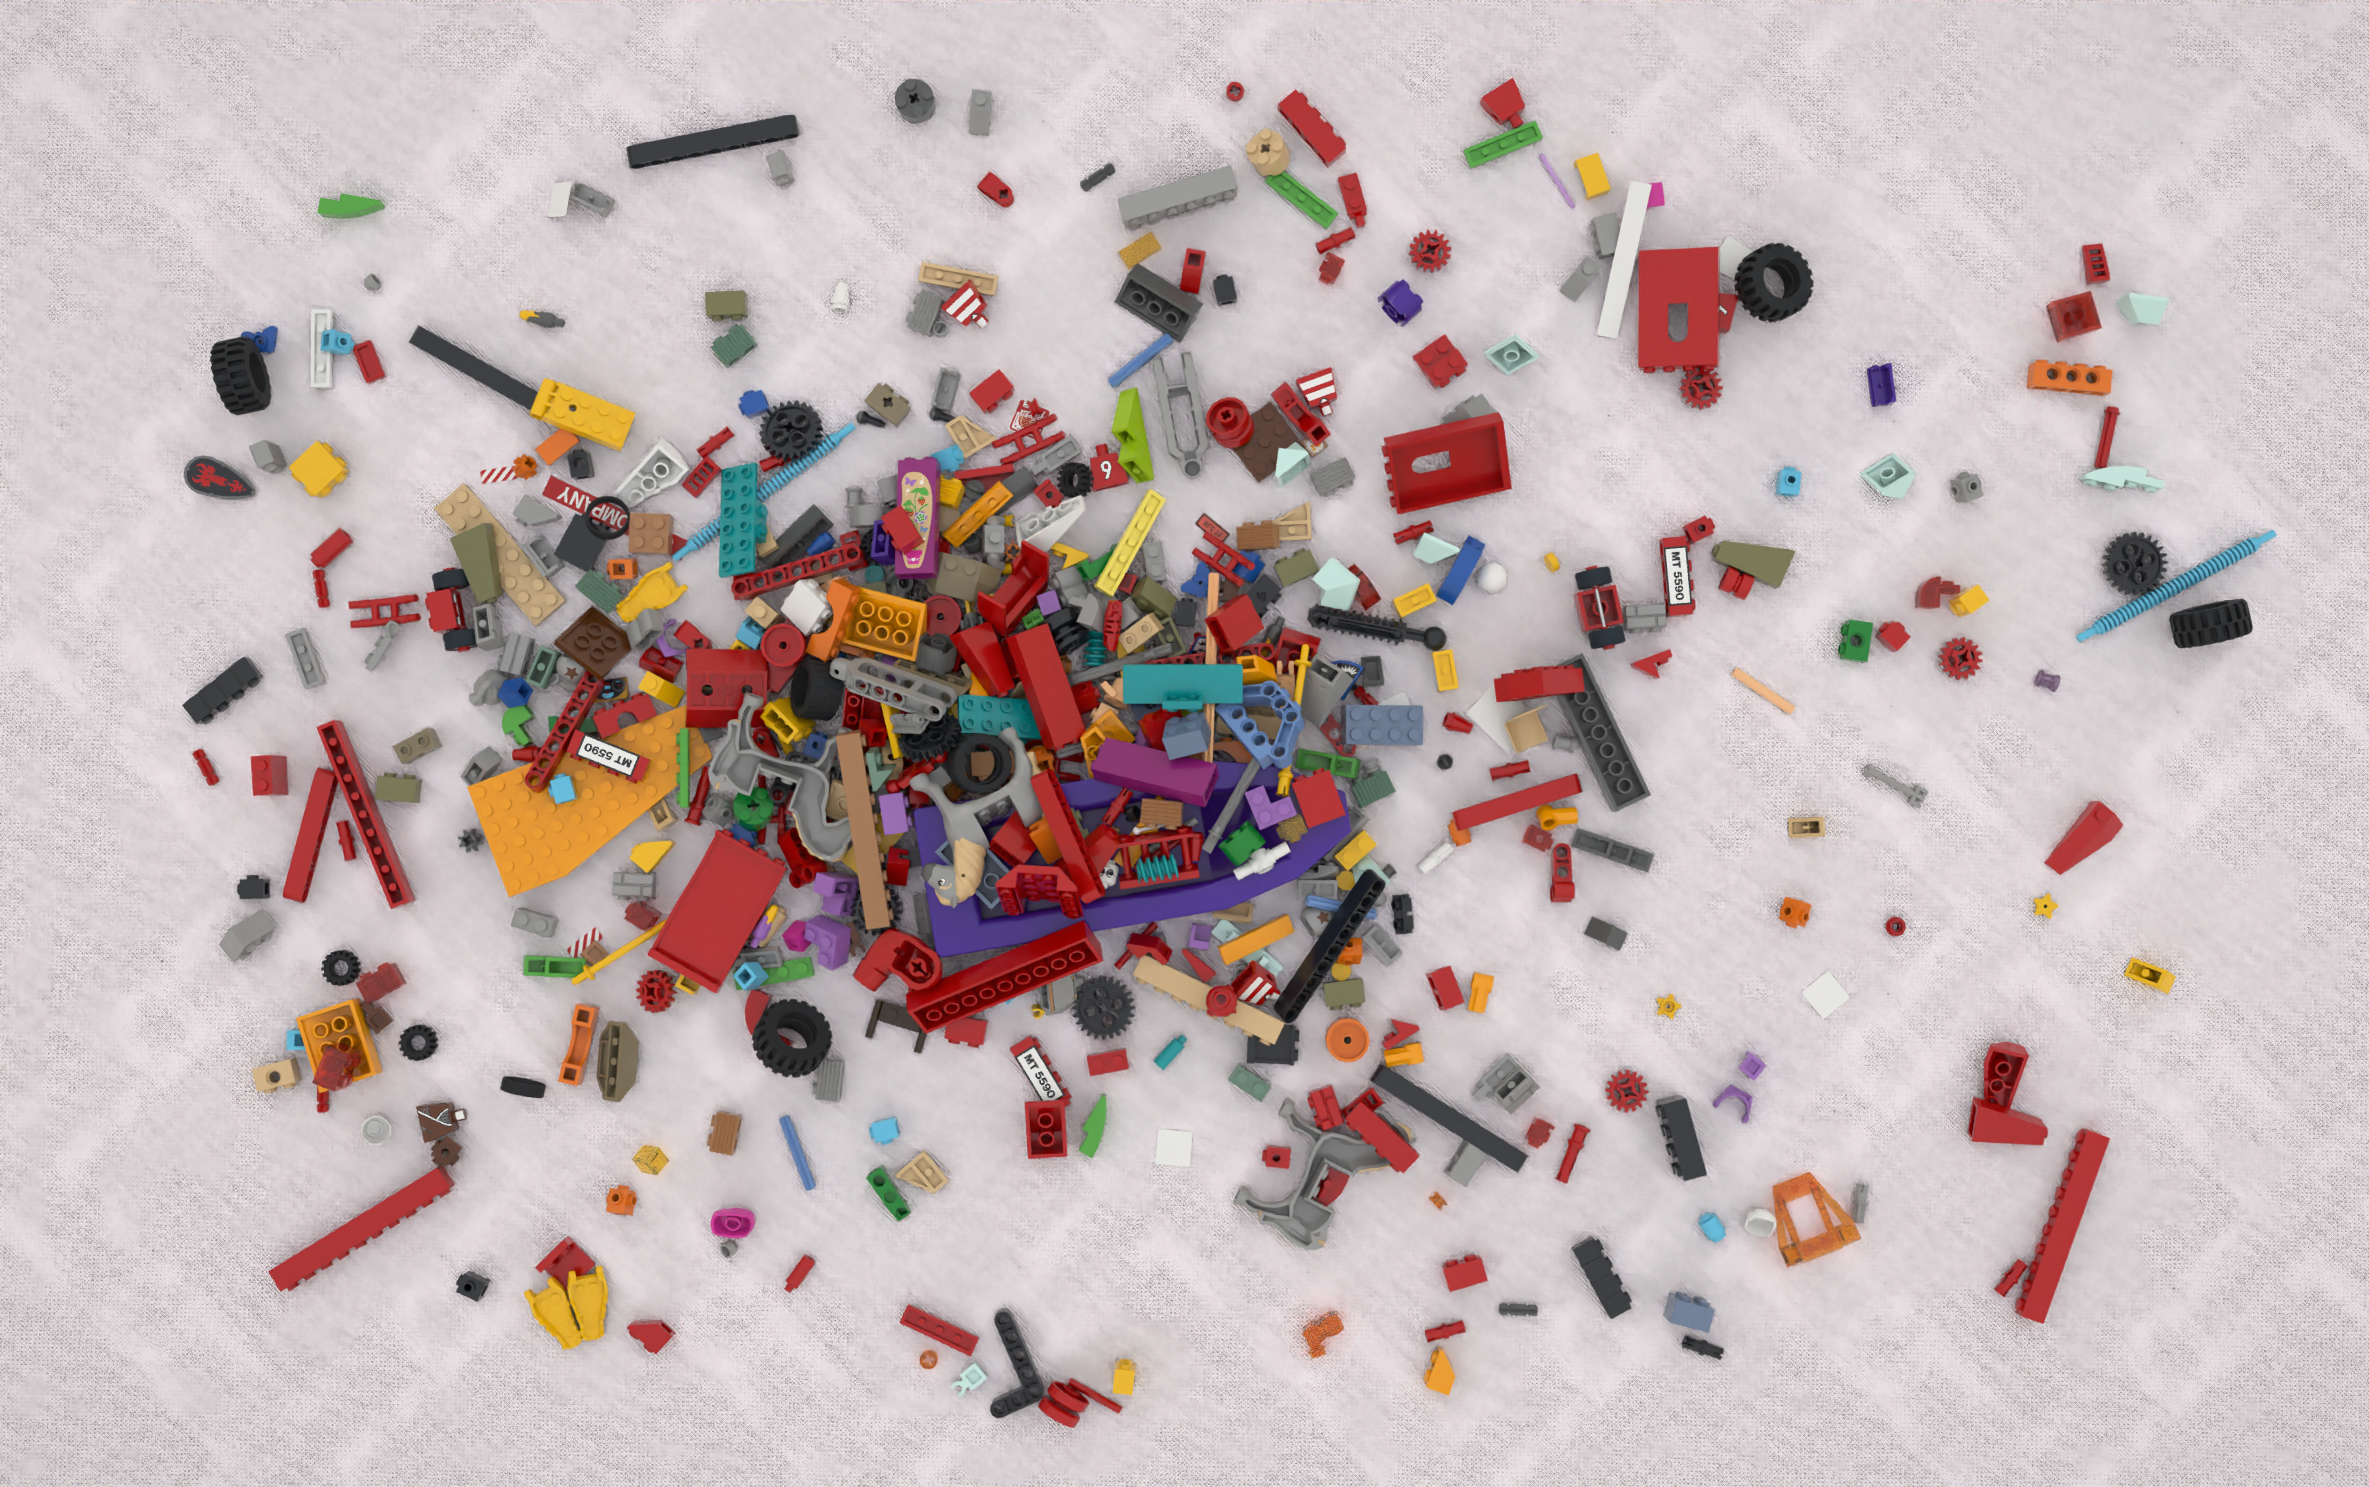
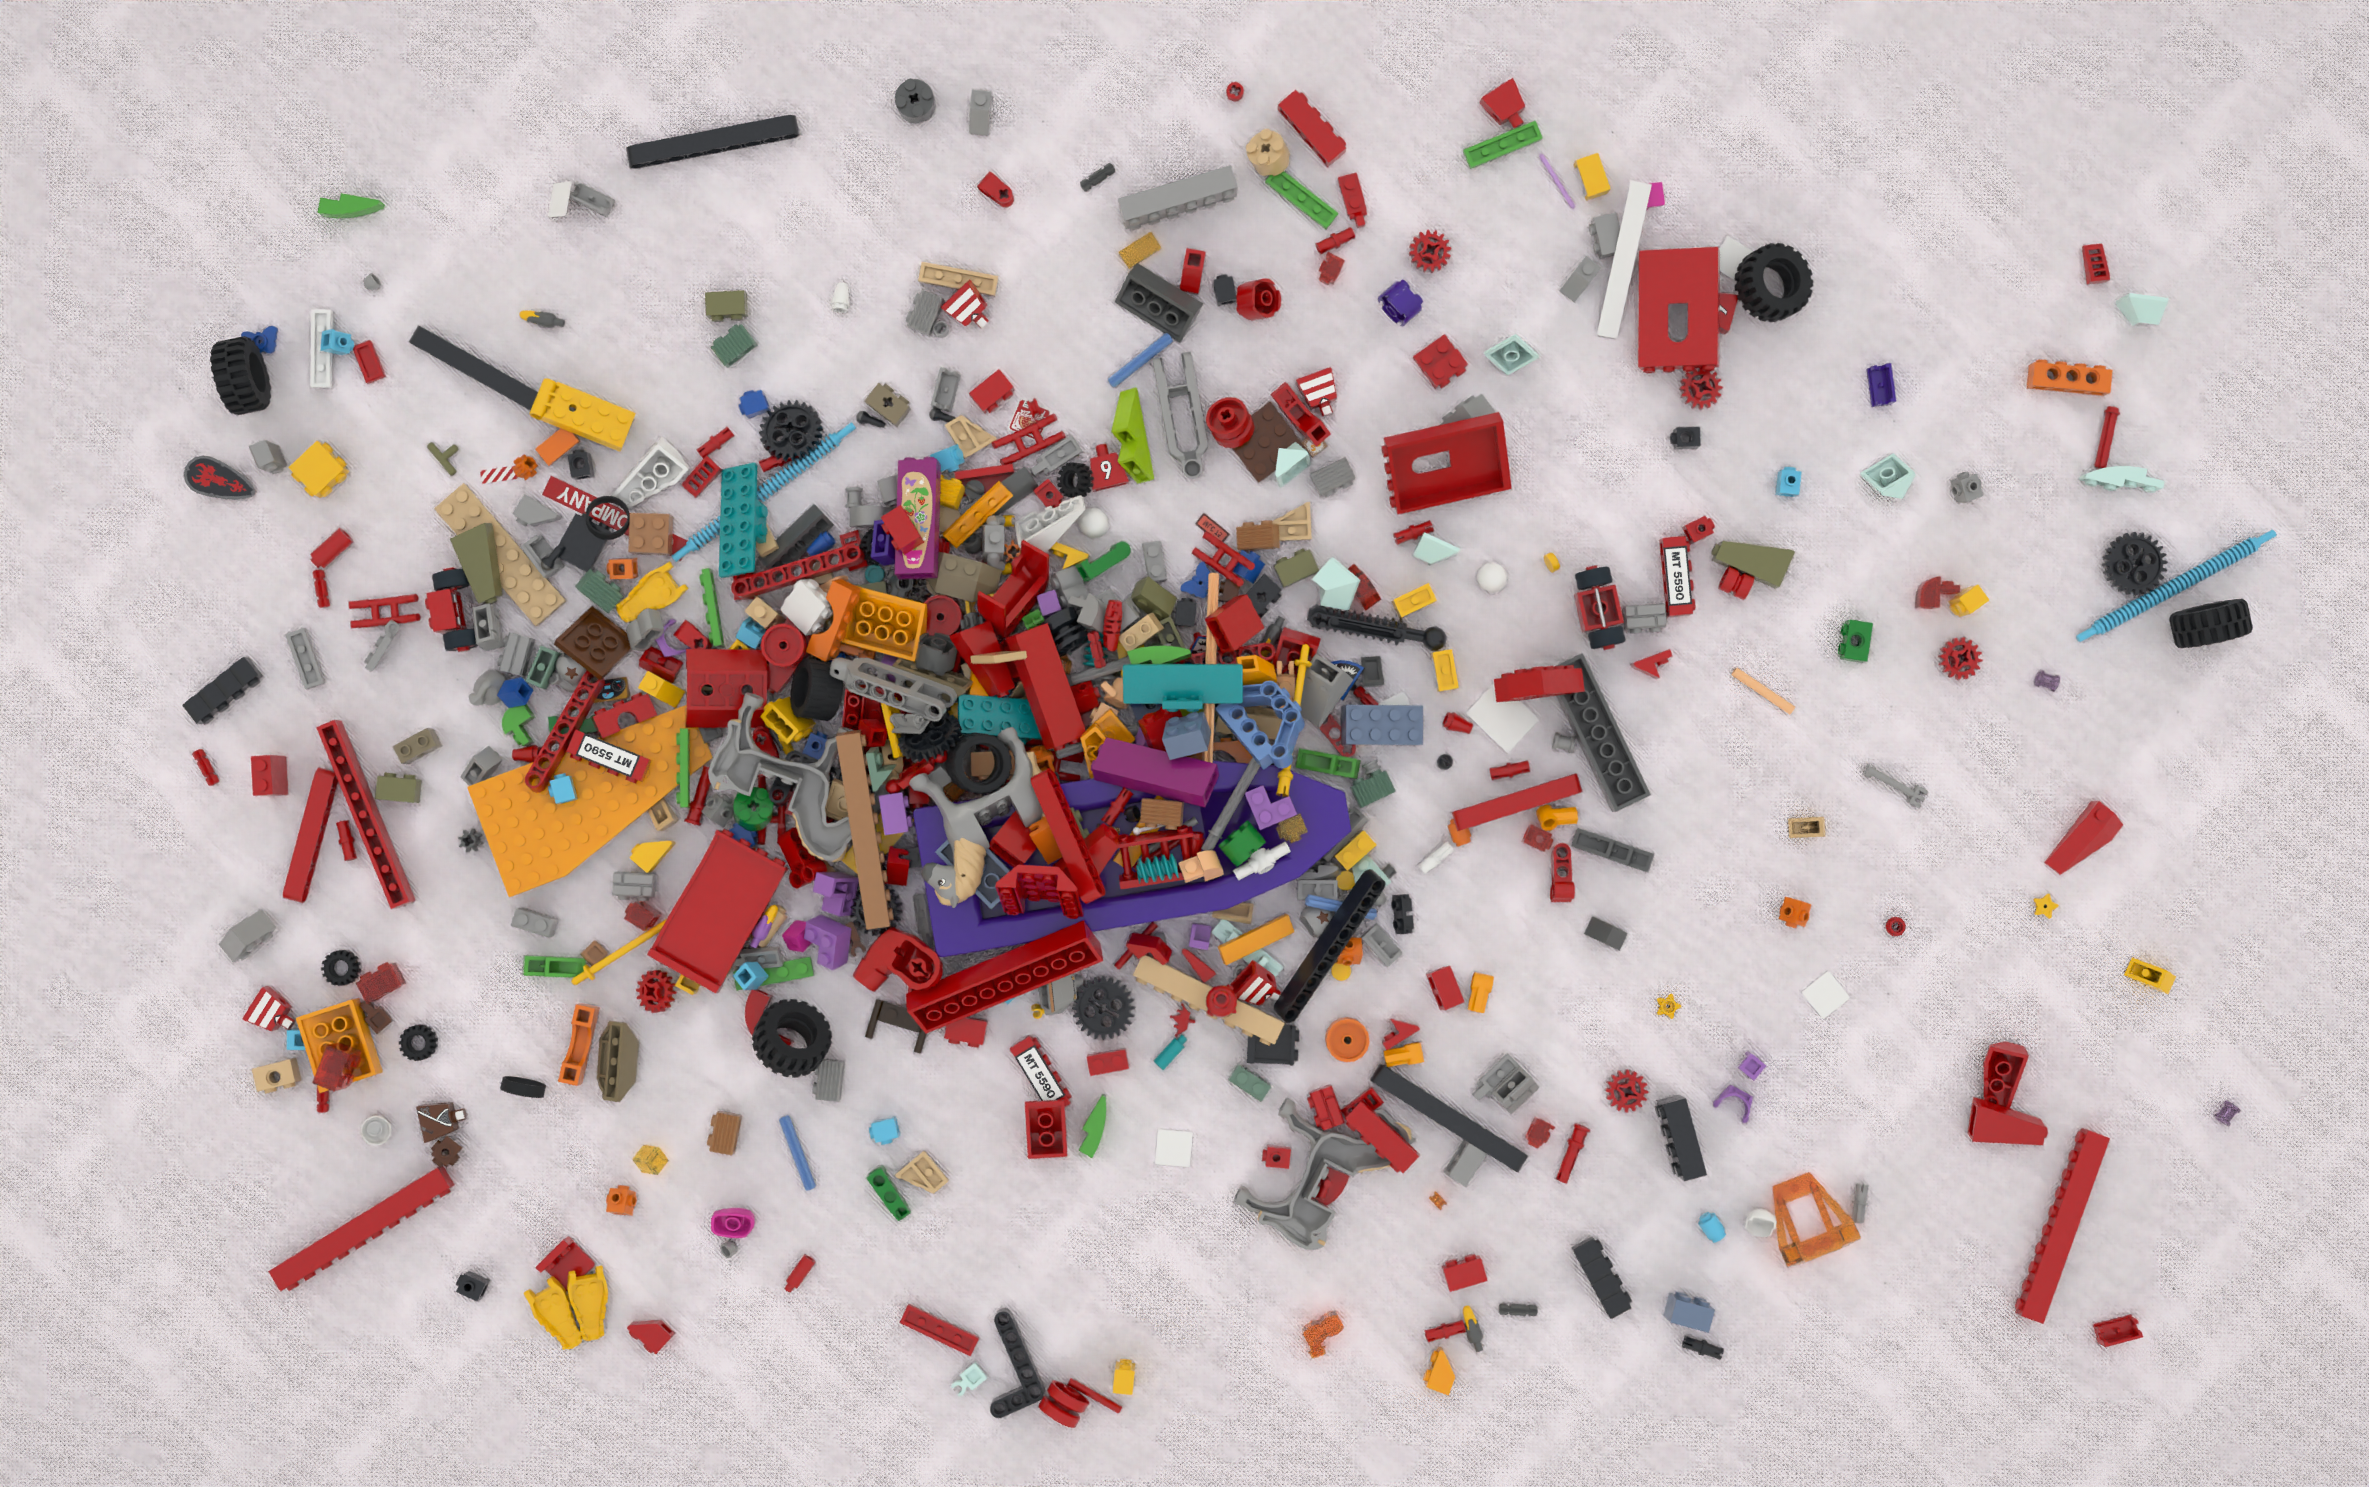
(254, 888): black brick -> none
(269, 1011): none -> red torso
(442, 457): none -> olive piece
(548, 562): none -> black piece
(580, 945): sticker -> none
(713, 615): none -> bright green plate
(780, 169): light grey brick -> none
(926, 1365): clear orange bush -> none
(998, 657): none -> tan tile
(1093, 522): none -> white hair
(1096, 649): none -> red axle
(1109, 874): white head -> none
(1127, 584): red panel -> none
(1130, 543): light yellow plate -> none
(1158, 655): none -> bright green slope
(1182, 1020): none -> red piece
(1203, 865): none -> light nougat brick
(1258, 299): none -> red brick
(1317, 798): red brick -> none
(1344, 993): olive brick -> none
(1461, 570): blue arch -> none
(1472, 1327): none -> dark grey piece
(1526, 730): tan piece -> none
(1693, 434): none -> black brick
(1892, 635): red brick -> none
(2011, 1277): red pin -> none
(2073, 316): clear red brick -> none
(2117, 1330): none -> red hinge
(2227, 1113): none -> clear purple bush

